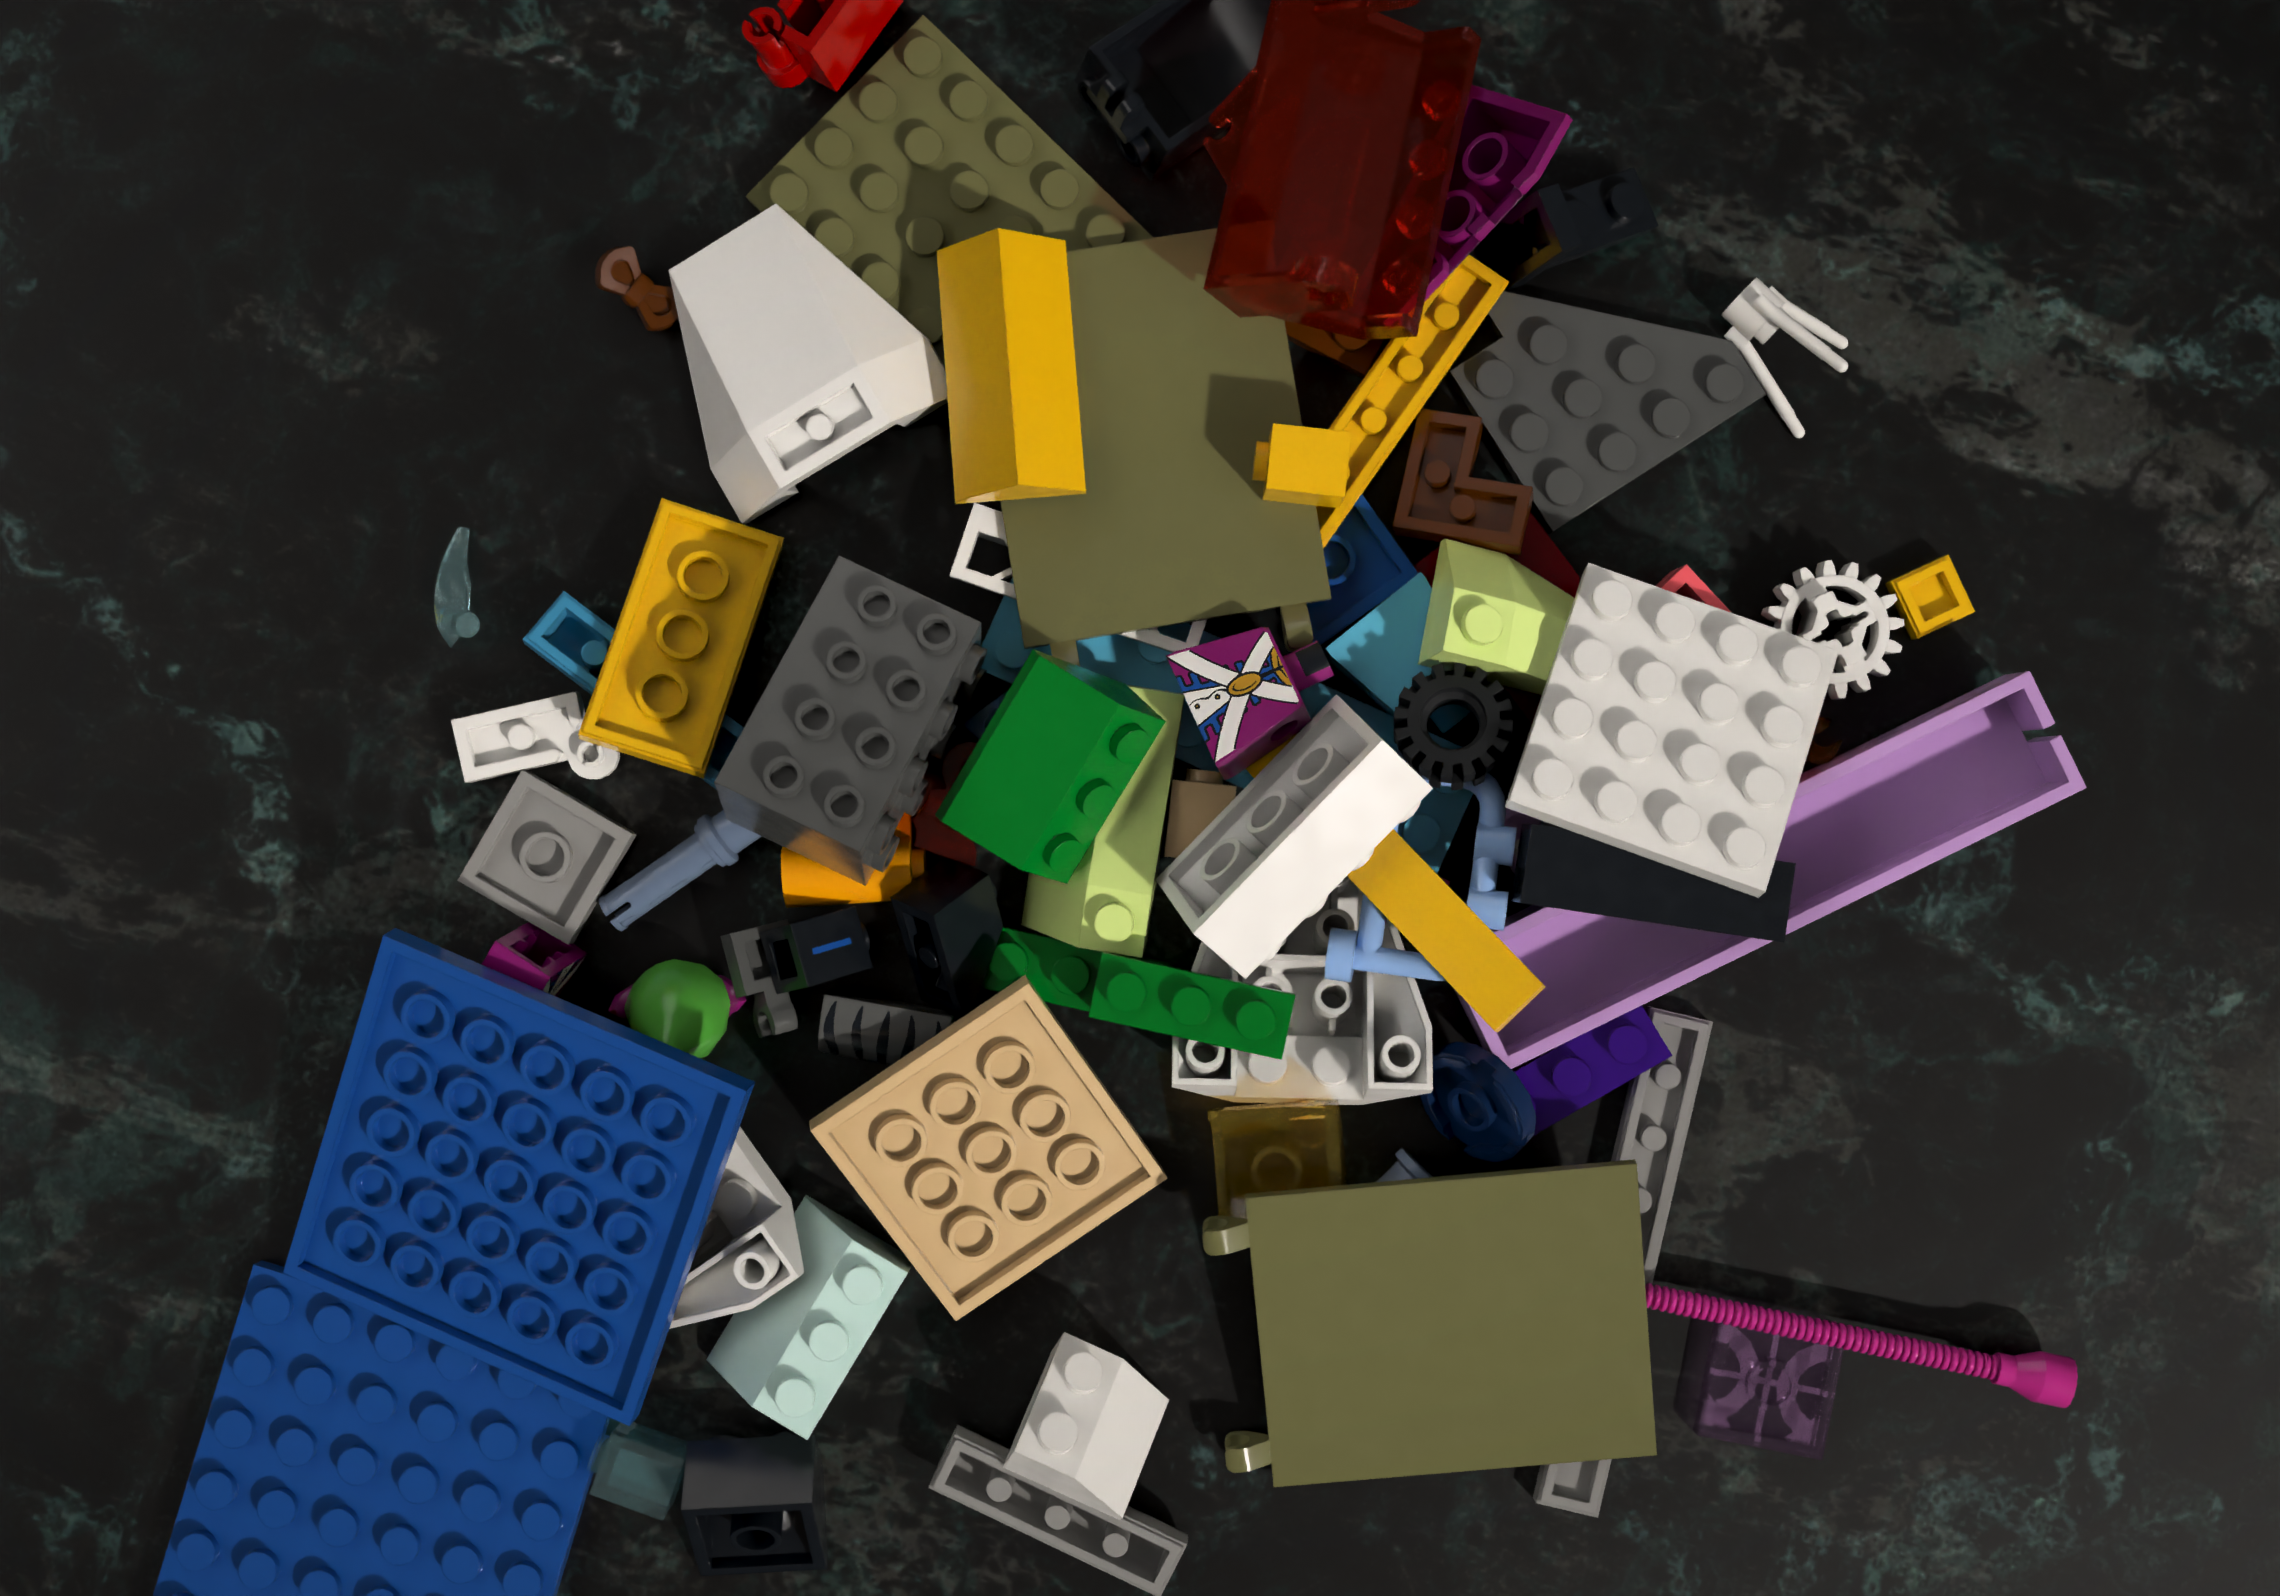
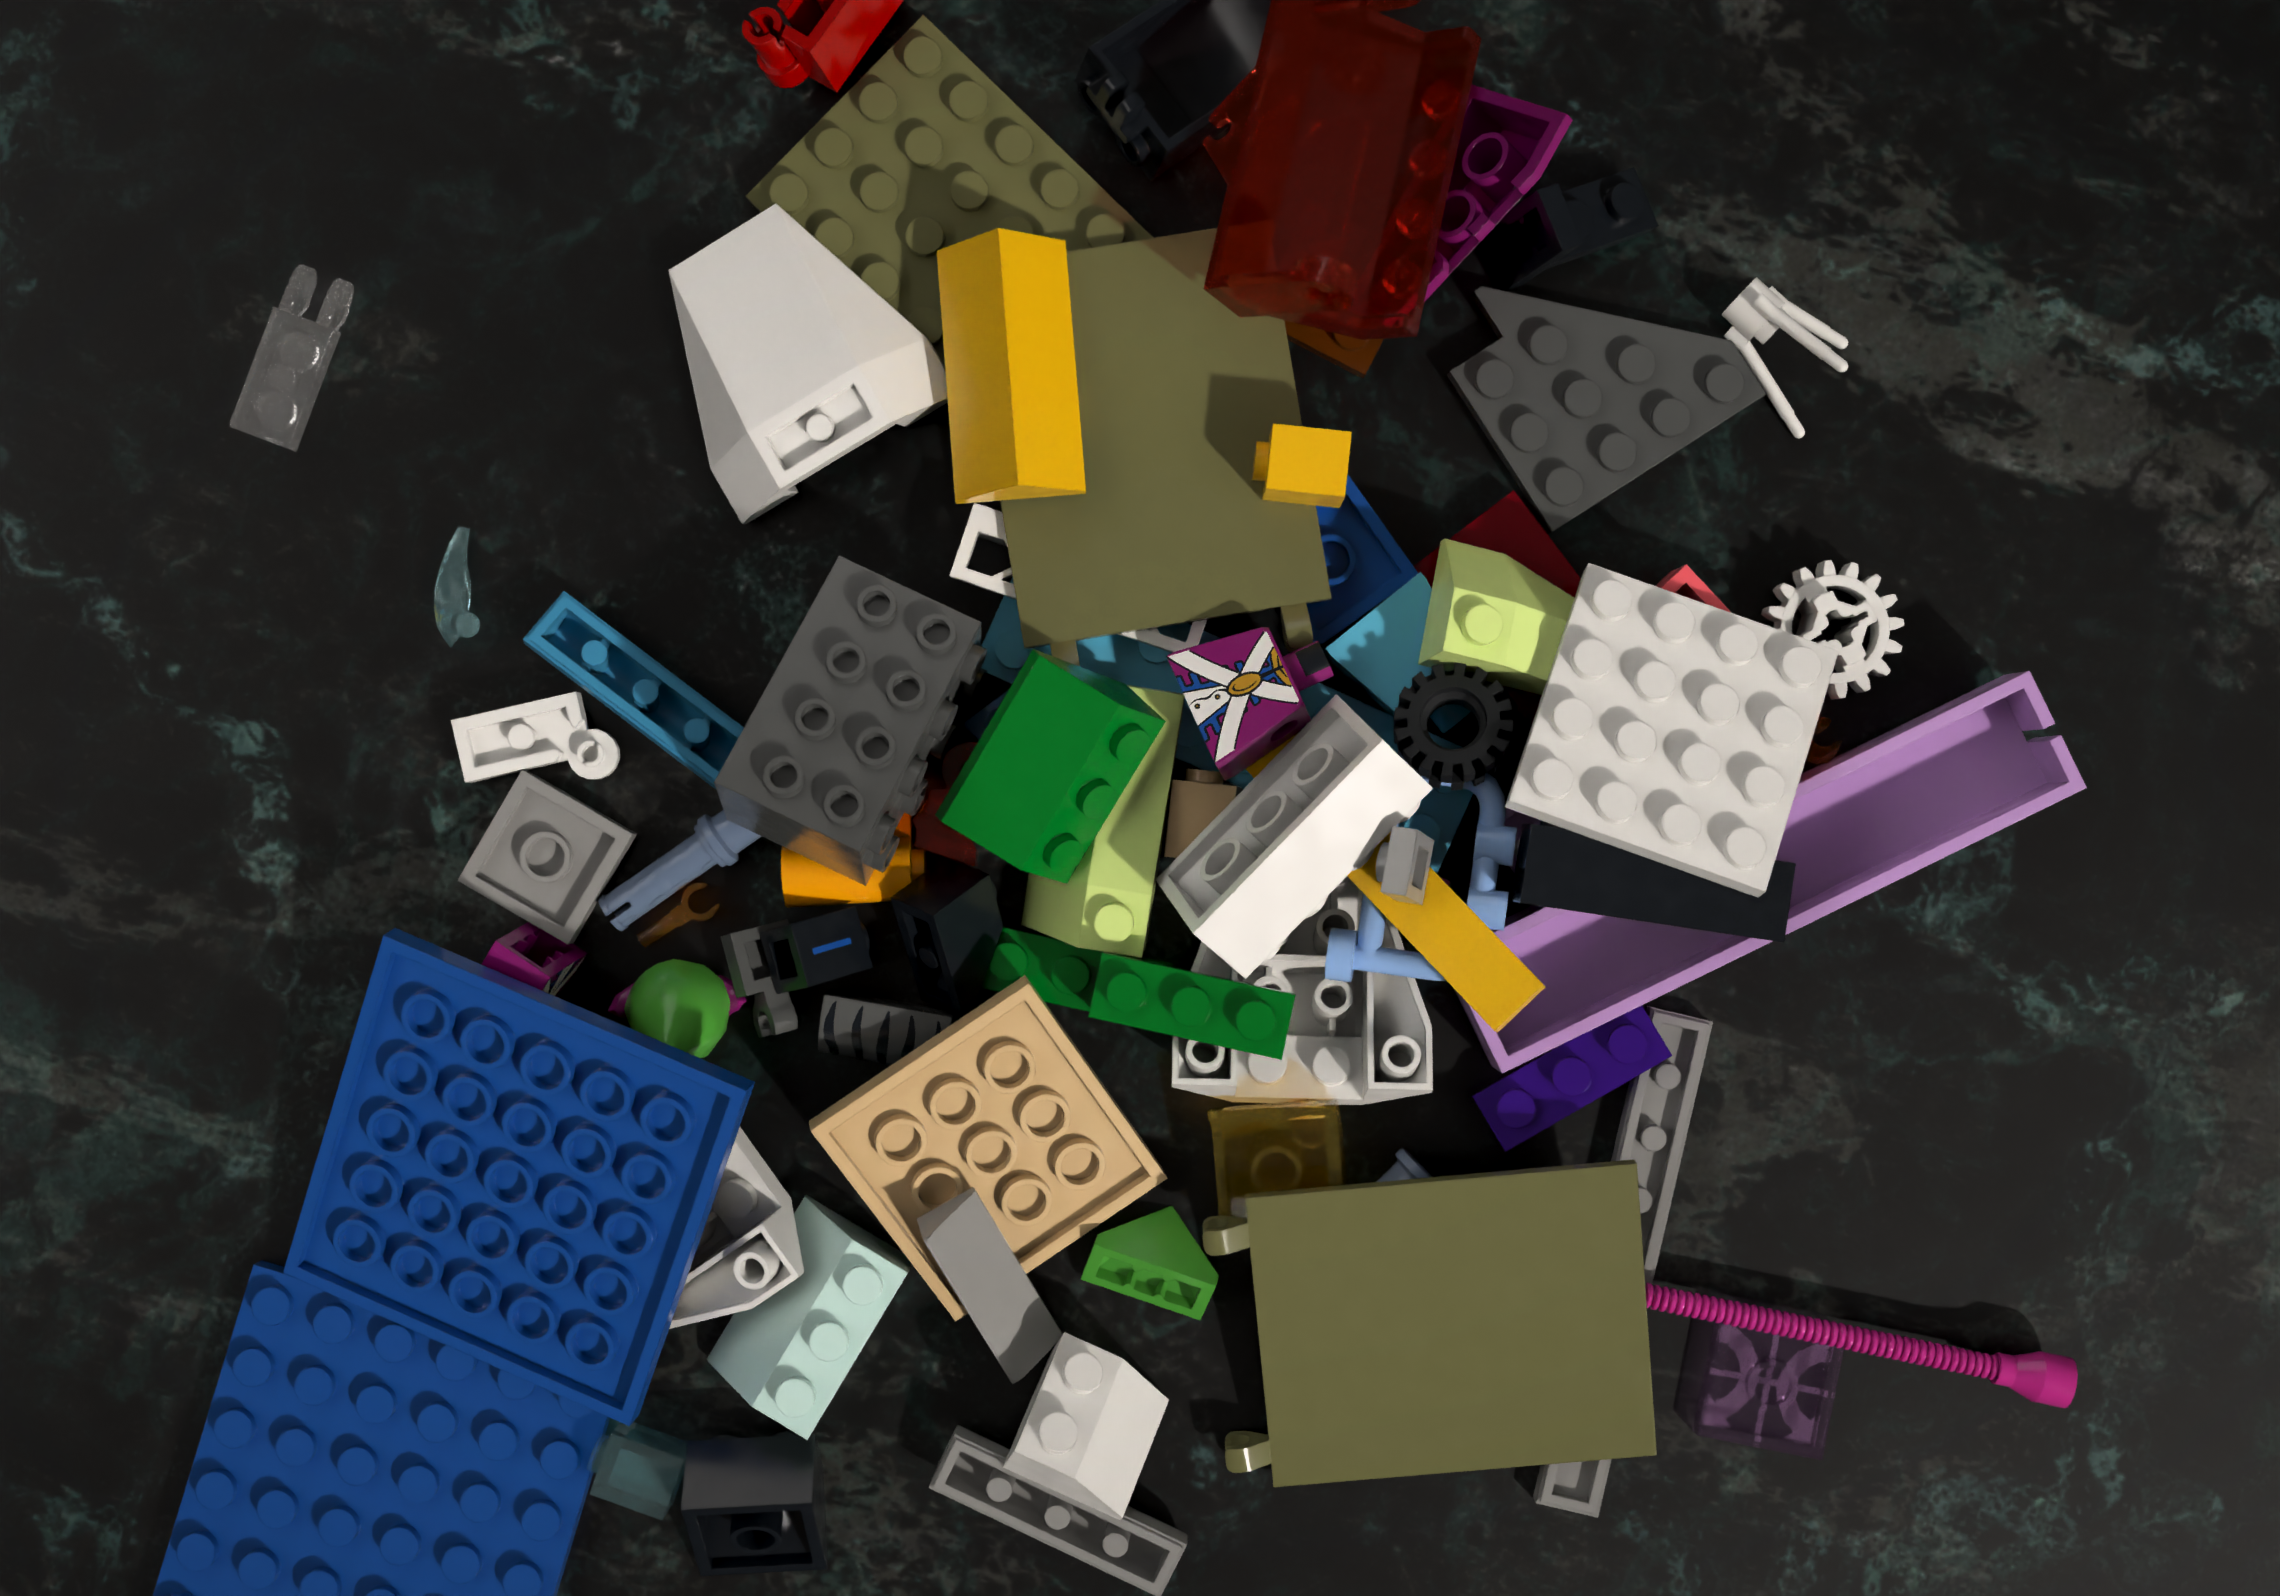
(291, 361): none -> clear hinge
(620, 274): reddish brown piece -> none
(677, 917): none -> clear orange hand
(681, 638): yellow tile -> none
(990, 1282): none -> light grey slope
(1154, 1263): none -> bright green slope
(1404, 865): none -> light grey plate
(1407, 377): yellow tile -> none
(1444, 499): reddish brown plate -> none
(1479, 1102): dark blue tile -> none
(1930, 597): yellow tile -> none

